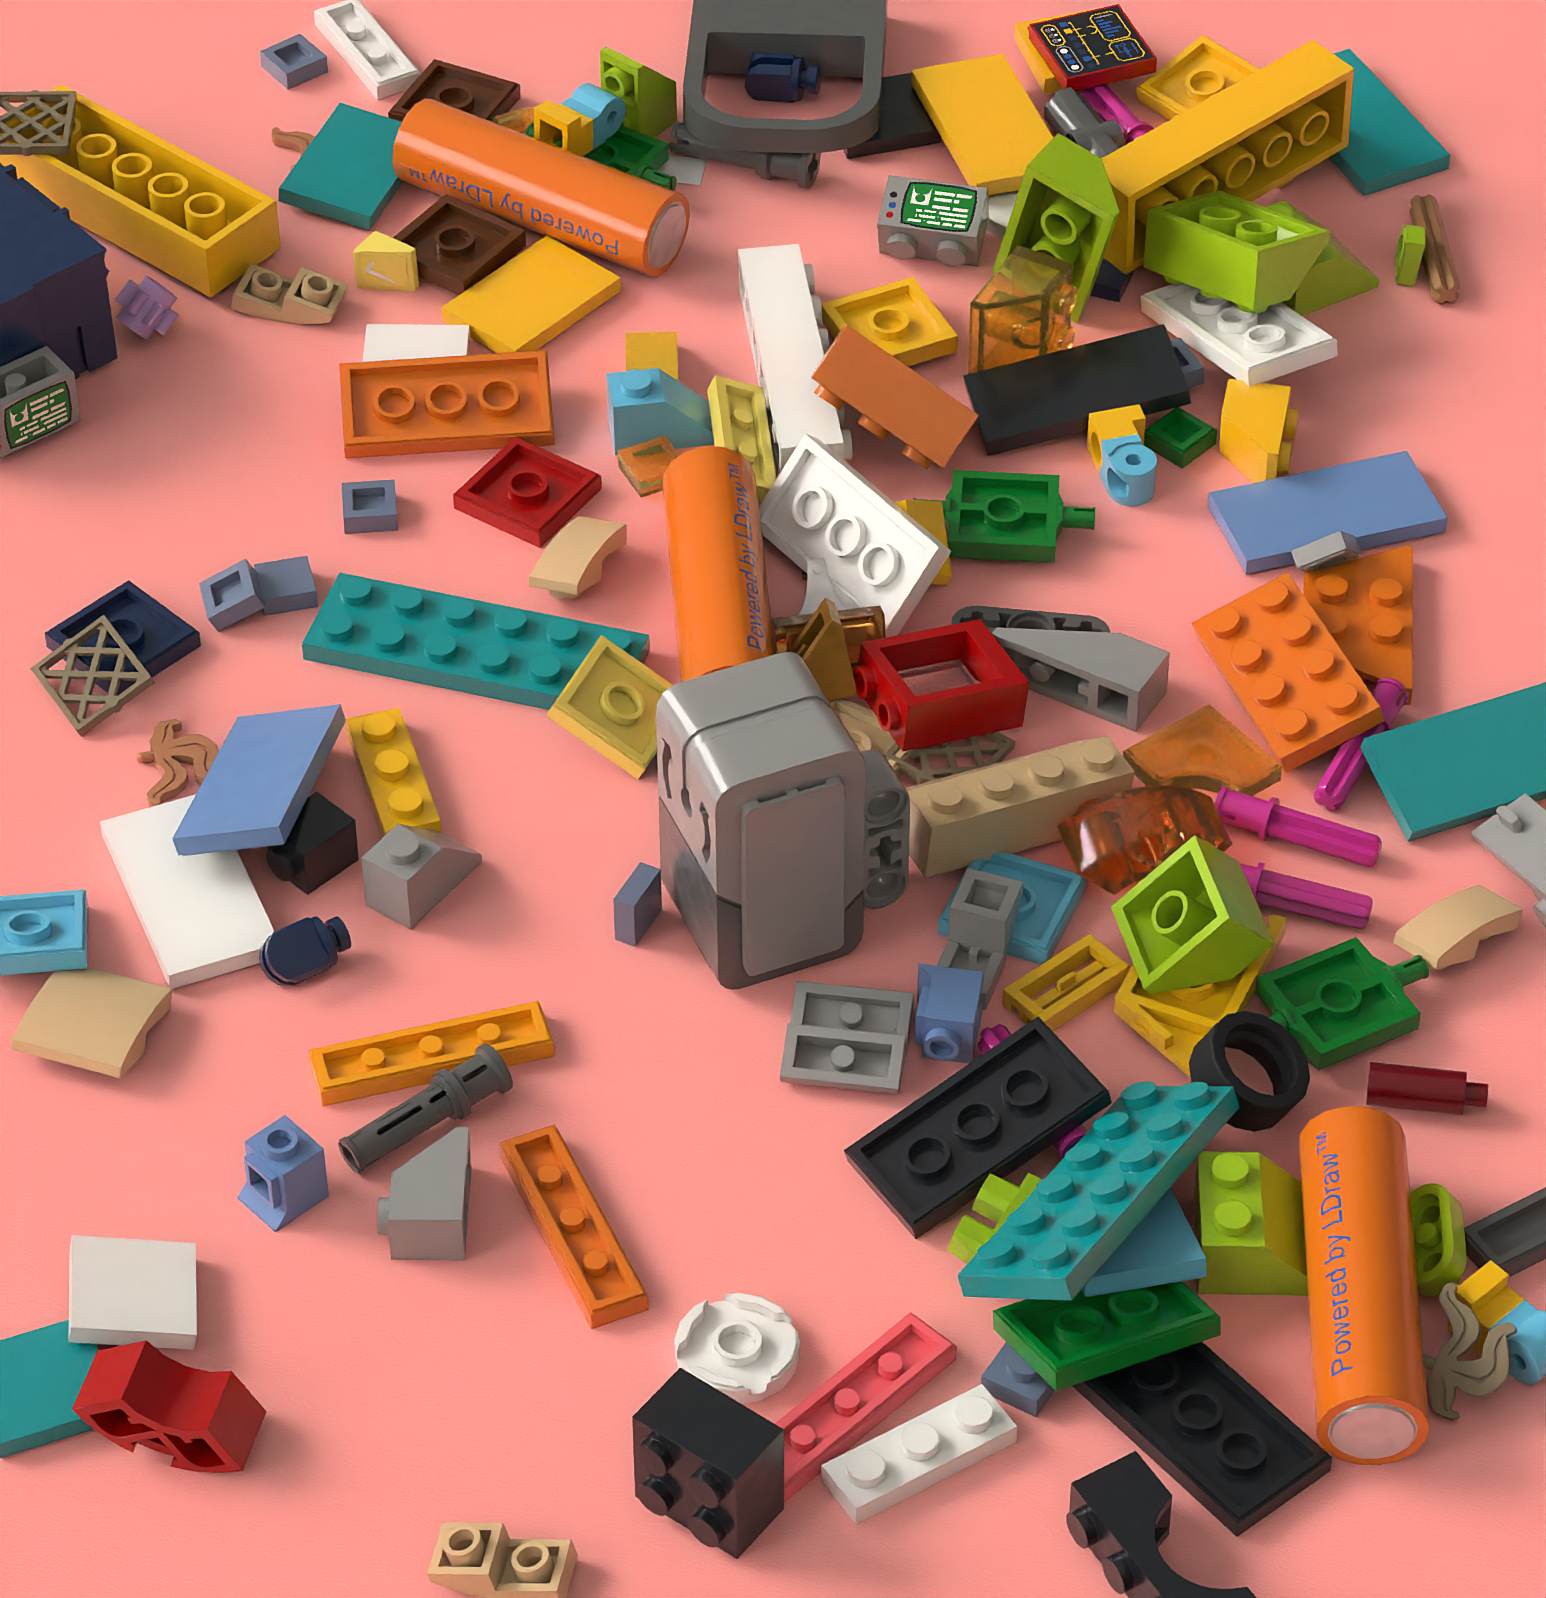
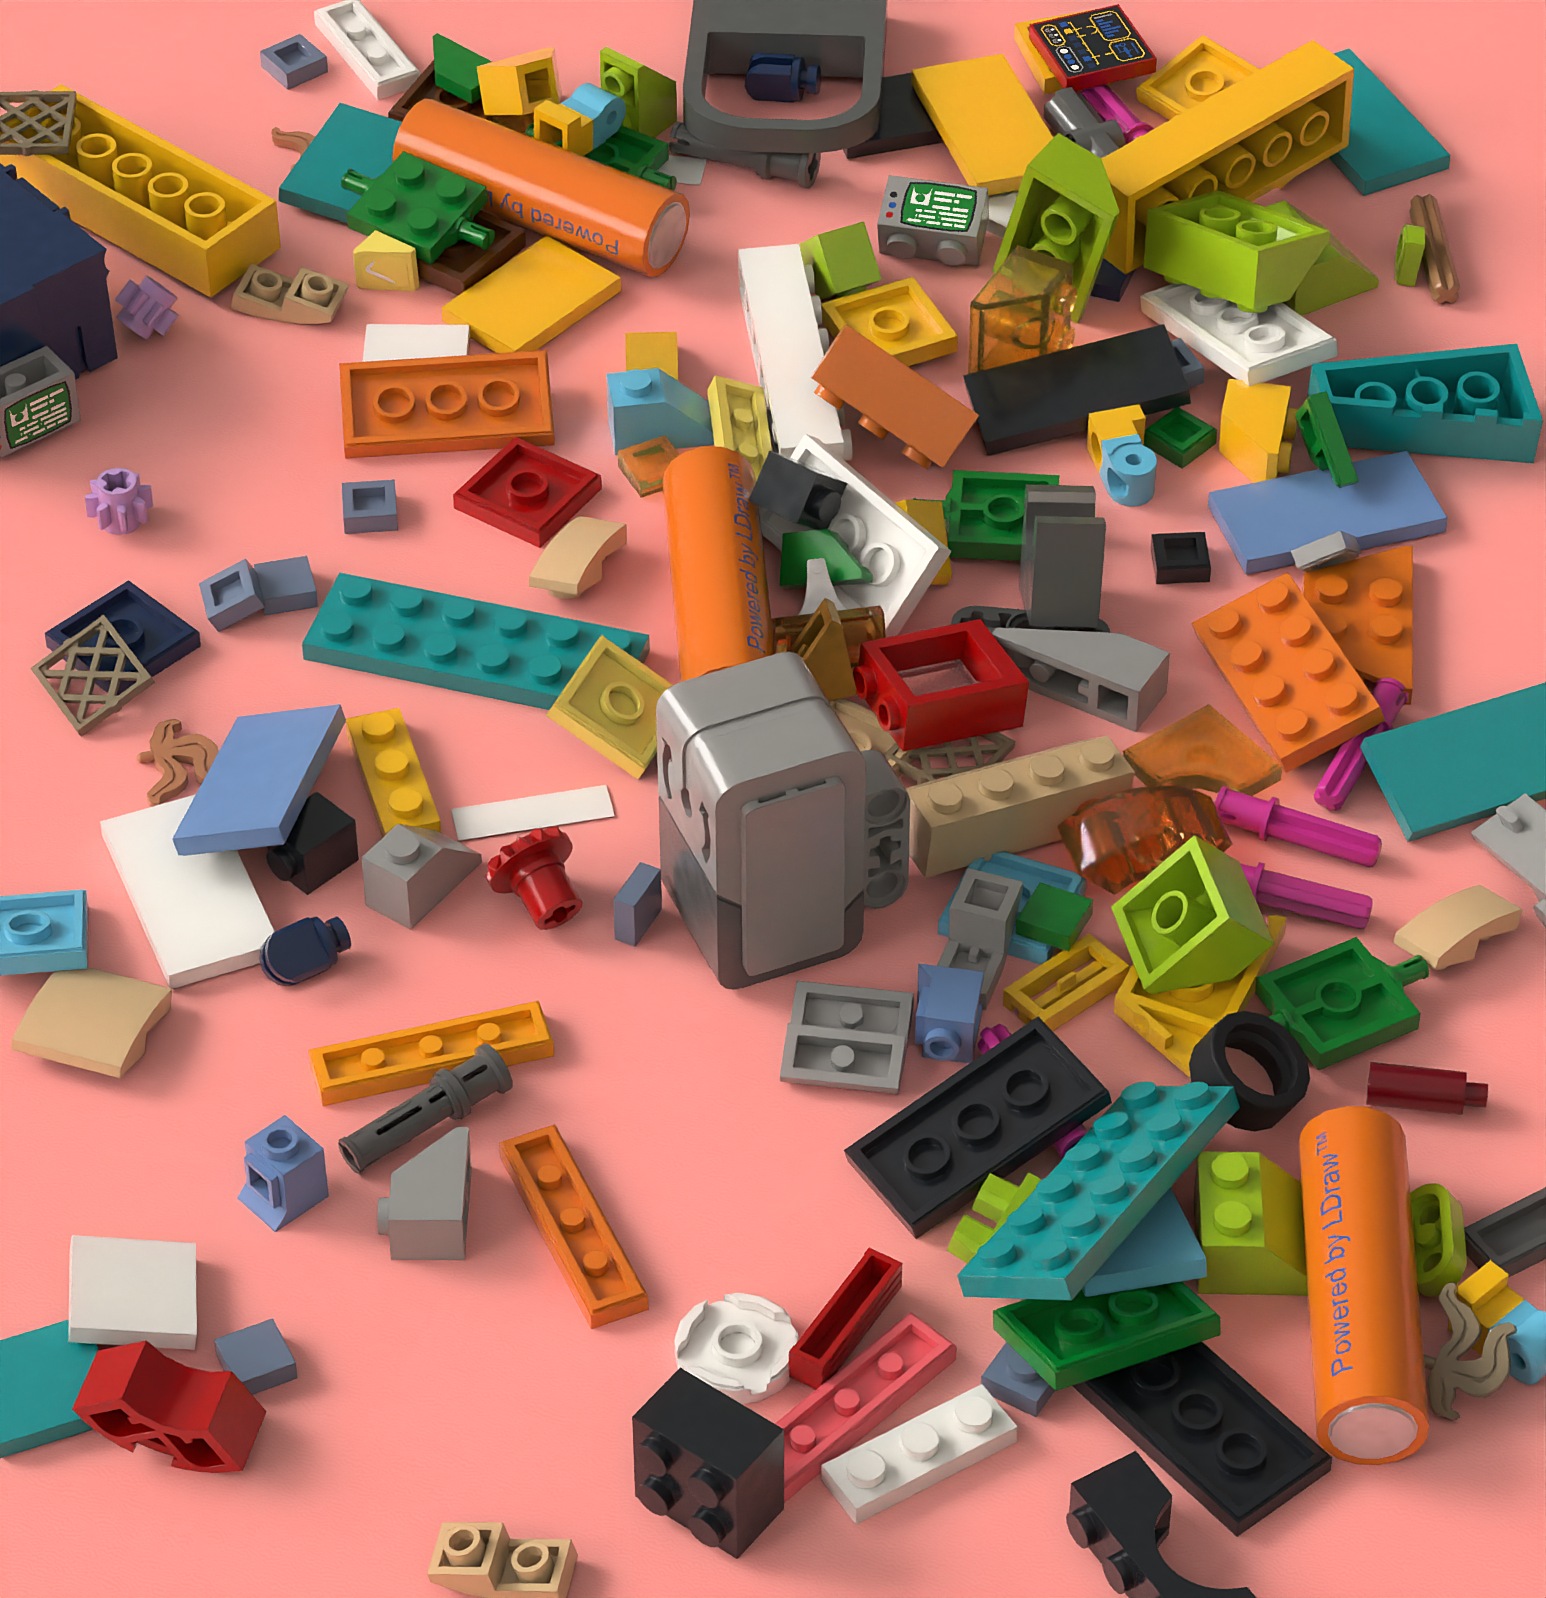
(118, 501): none -> lavender gear
(257, 1356): none -> sand blue tile
(418, 206): none -> green plate
(457, 68): none -> green tile
(520, 83): none -> yellow slope
(532, 812): none -> white sticker
(537, 874): none -> red gear
(798, 491): none -> black brick
(816, 544): none -> green tile
(841, 261): none -> lime slope
(845, 1319): none -> red piece
(1054, 916): none -> green tile
(1061, 556): none -> dark grey piece
(1180, 557): none -> black tile
(1325, 440): none -> green tile
(1436, 403): none -> teal wedge

